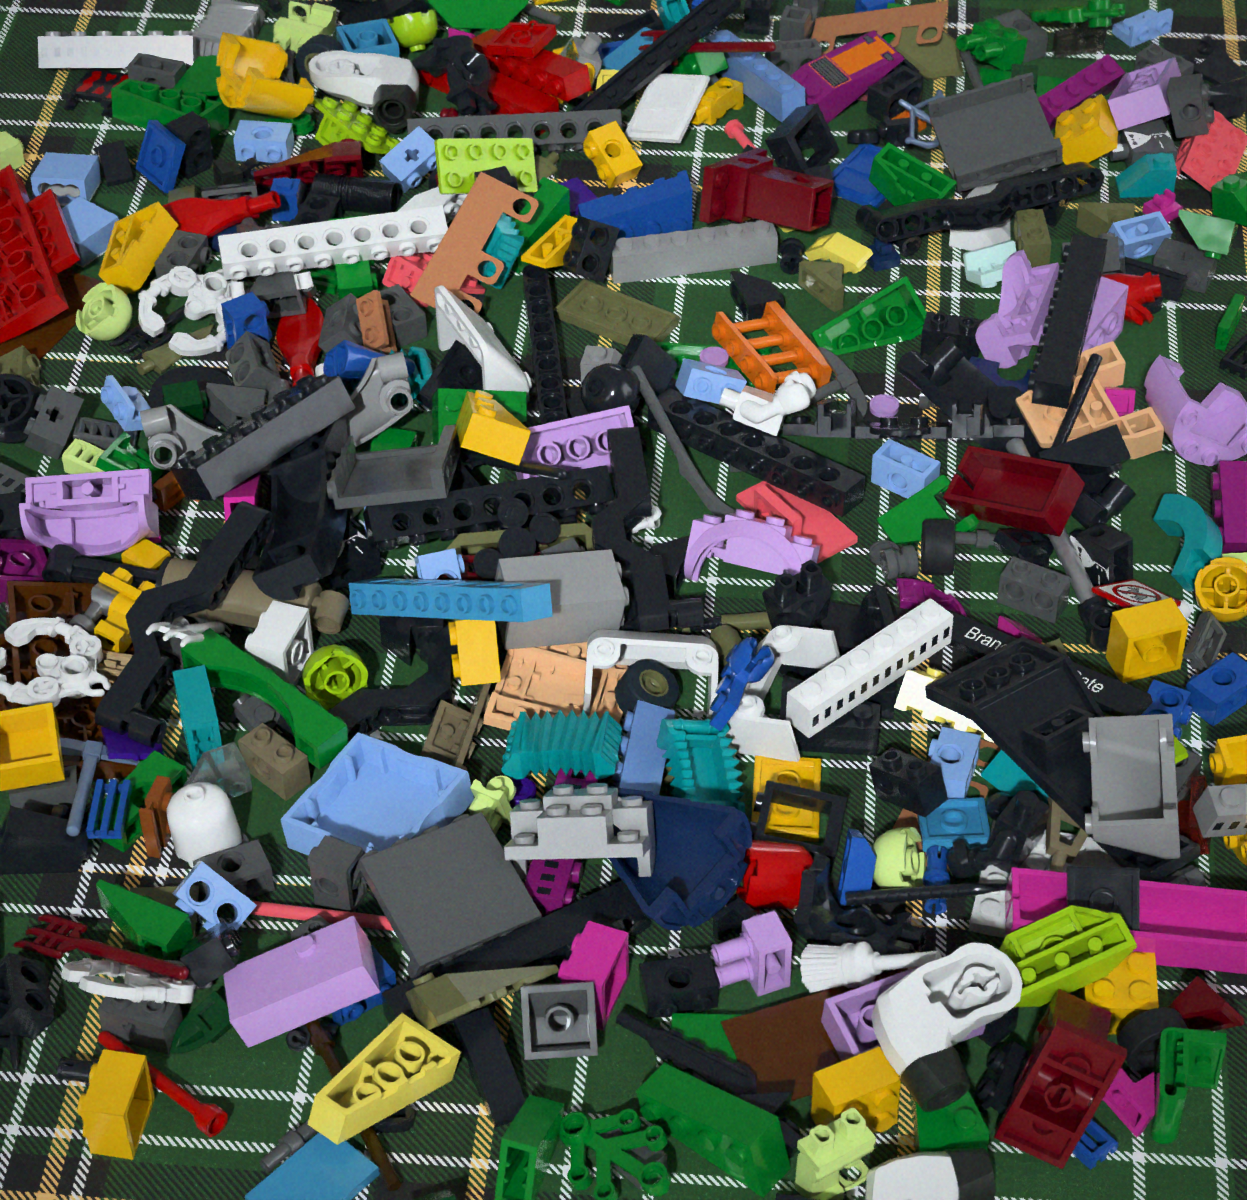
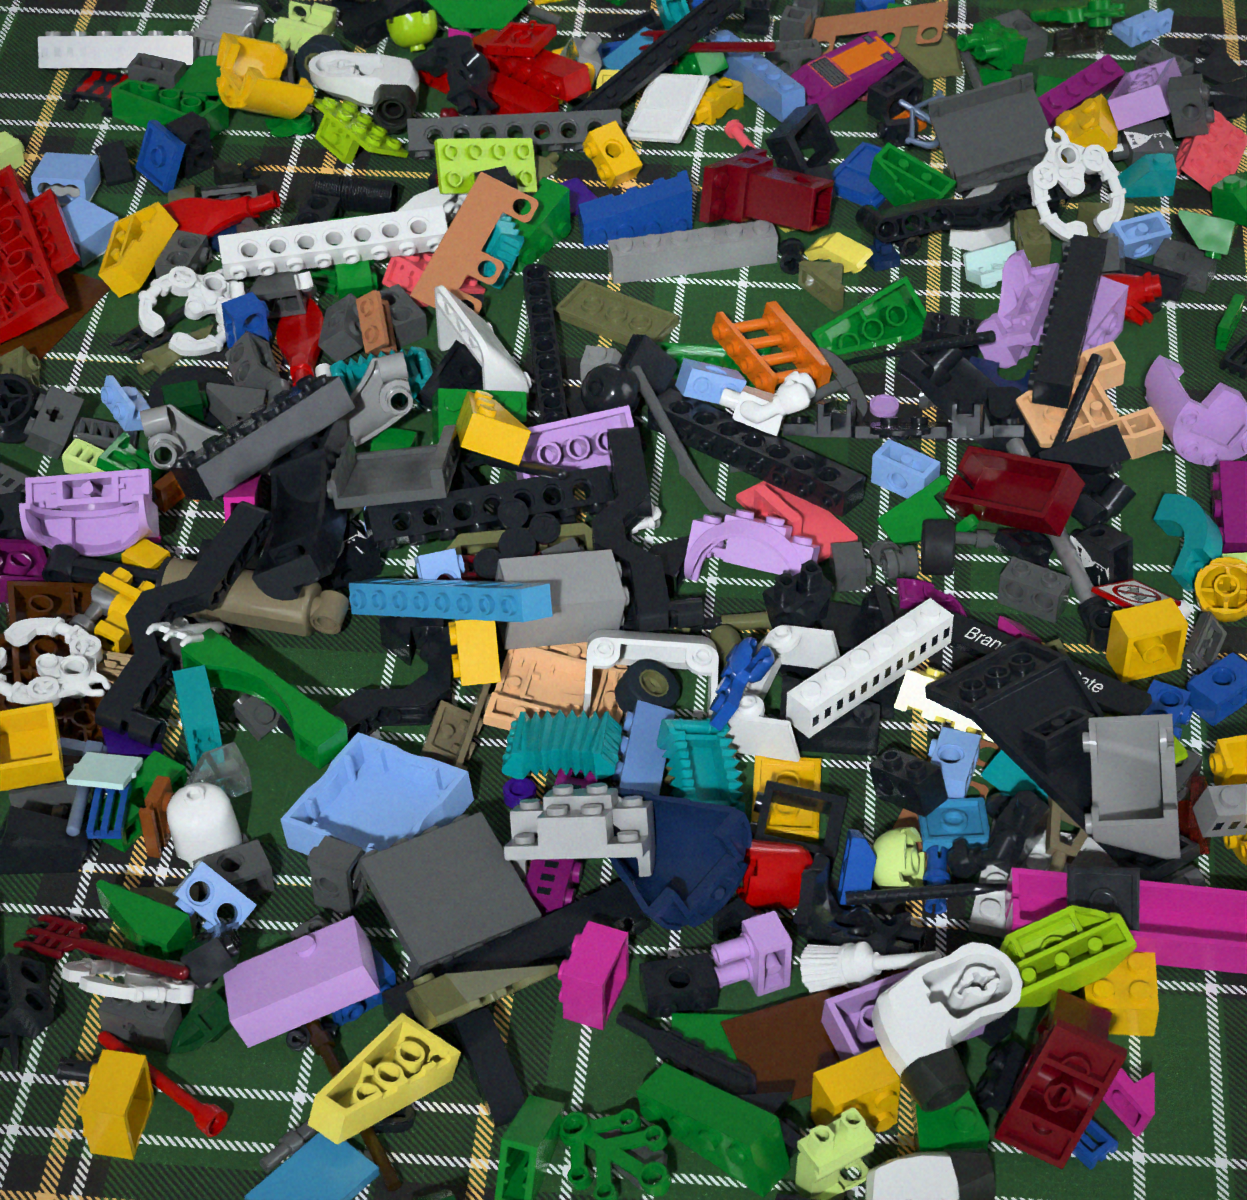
(104, 770): none -> light aqua piece
(105, 313): yellowish green cylinder -> none
(263, 141): light blue brick -> none
(275, 761): dark tan brick -> none
(282, 640): white brick -> none
(292, 194): blue slope -> none
(331, 916): coral bar -> none
(333, 675): lime cylinder -> none
(335, 158): dark red wedge -> none
(351, 361): blue piece -> none
(368, 37): dark azure brick -> none
(410, 160): light blue brick -> none
(493, 801): yellowish green hips -> none
(551, 247): yellow slope -> none
(559, 1020): dark grey slope -> none
(597, 251): black brick -> none
(715, 356): lavender piece -> none
(752, 294): black slope -> none
(849, 566): none -> dark grey brick
(863, 136): black tile -> none
(931, 346): none -> black piece
(1071, 178): none -> white piece
(1122, 399): dark pink tile -> none
(1141, 1034): black tyre -> none
(1165, 204): dark pink tile -> none
(1183, 1060): green piece -> none
(1204, 1008): dark red slope -> none

